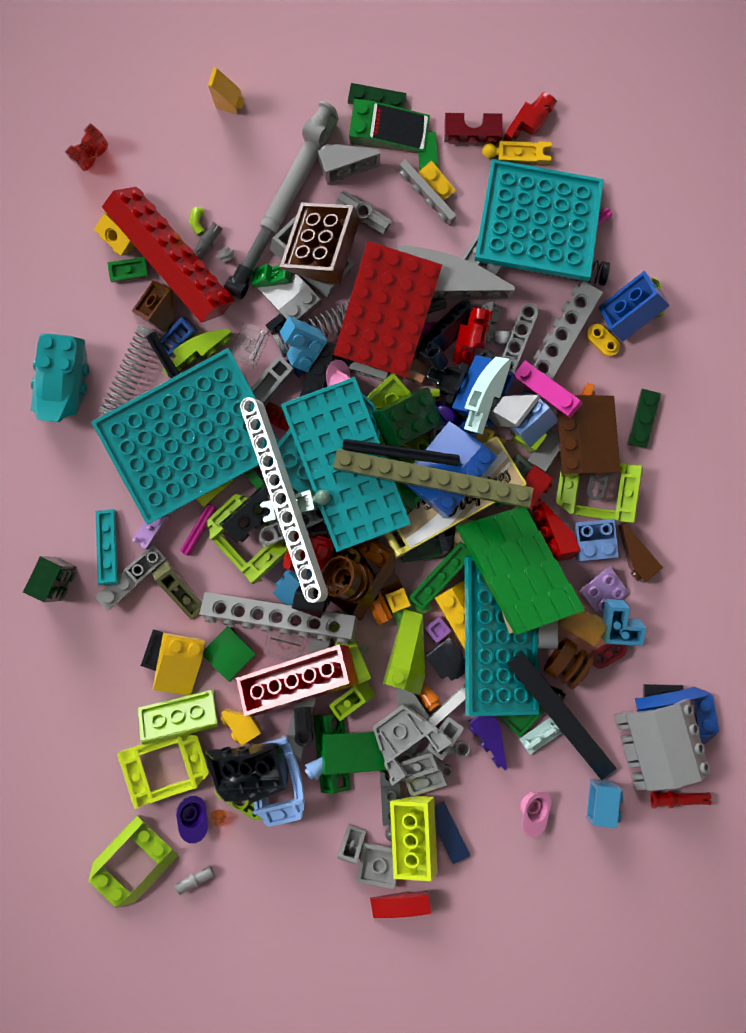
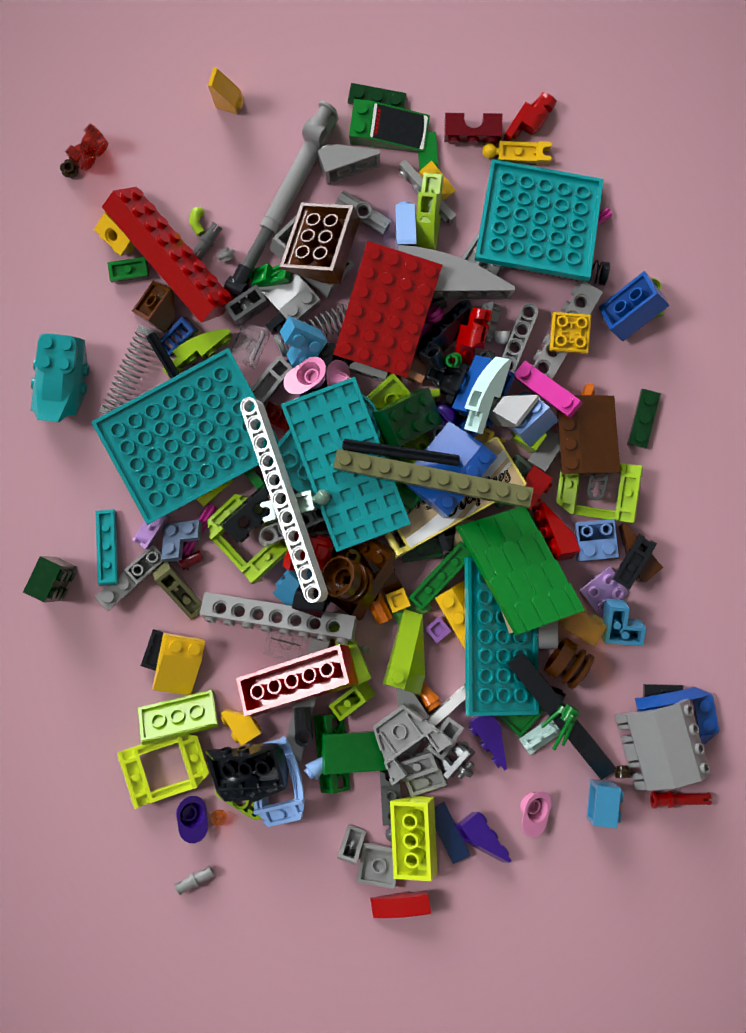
(69, 173): none -> dark brown plate
(151, 844): lime wedge -> none
(175, 535): none -> sand blue plate
(191, 560): none -> dark red pin
(228, 654): green slope -> none
(247, 305): none -> dark grey brick
(305, 376): none -> bright pink piece
(405, 224): none -> light blue slope
(428, 211): none -> lime slope
(434, 314): none -> dark pink plate
(447, 660): black piece -> none
(452, 768): none -> dark grey hips
(458, 358): none -> green pin
(479, 835): none -> dark purple slope
(569, 715): none -> green plant
(570, 333): none -> yellow tile
(601, 342): yellow plate -> none
(608, 655): dark red plate -> none
(623, 772): none -> dark brown plate
(634, 561): none -> black plate

